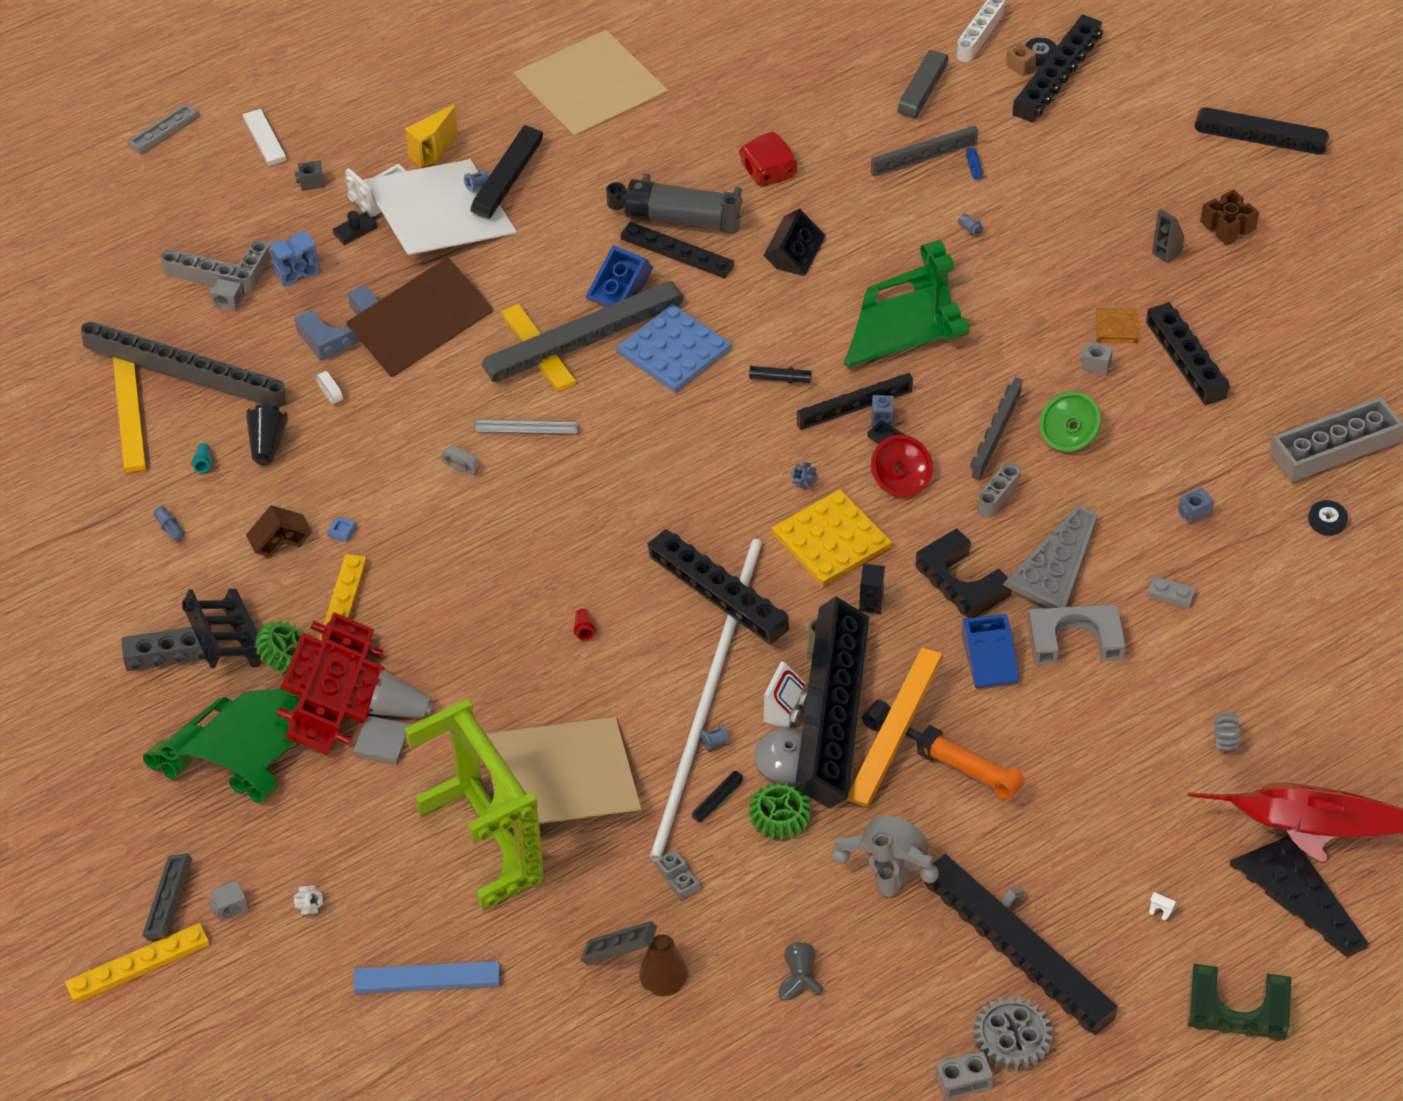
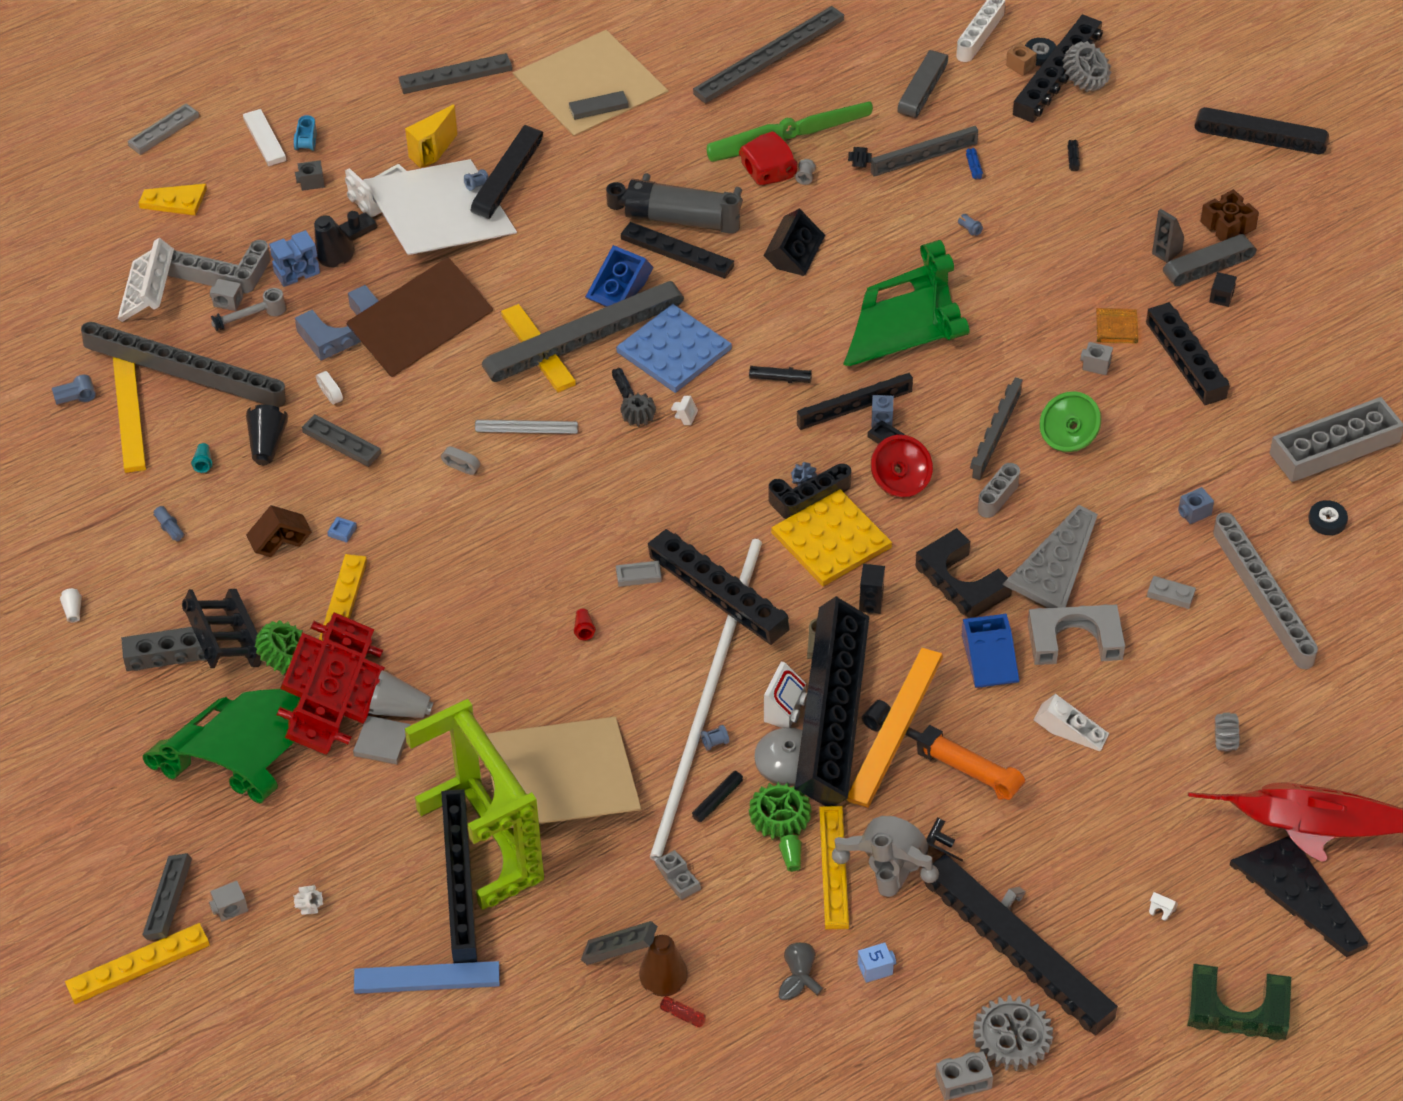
(71, 604): none -> white cone
(80, 389): none -> sand blue piece
(146, 280): none -> white fence
(174, 199): none -> yellow wing
(272, 303): none -> light grey piece
(305, 133): none -> dark azure piece
(332, 242): none -> black cone
(341, 440): none -> dark grey plate
(455, 73): none -> dark grey plate
(459, 877): none -> black brick
(598, 105): none -> dark grey tile
(622, 382): none -> black axle
(638, 409): none -> dark grey gear
(638, 573): none -> light grey tile
(682, 1011): none -> clear red axle
(685, 410): none -> white tile
(731, 145): none -> bright green piece
(768, 54): none -> dark grey plate
(791, 501): none -> black beam
(791, 852): none -> bright green cone
(804, 175): none -> light grey bush
(832, 873): none -> yellow tile
(859, 157): none -> black gear
(876, 962): none -> light blue brick
(936, 834): none -> black shield
(1069, 723): none -> white slope
(1073, 155): none -> black axle
(1087, 66): none -> light grey gear
(1209, 260): none -> dark grey beam
(1223, 289): none -> black brick
(1265, 591): none -> light grey beam

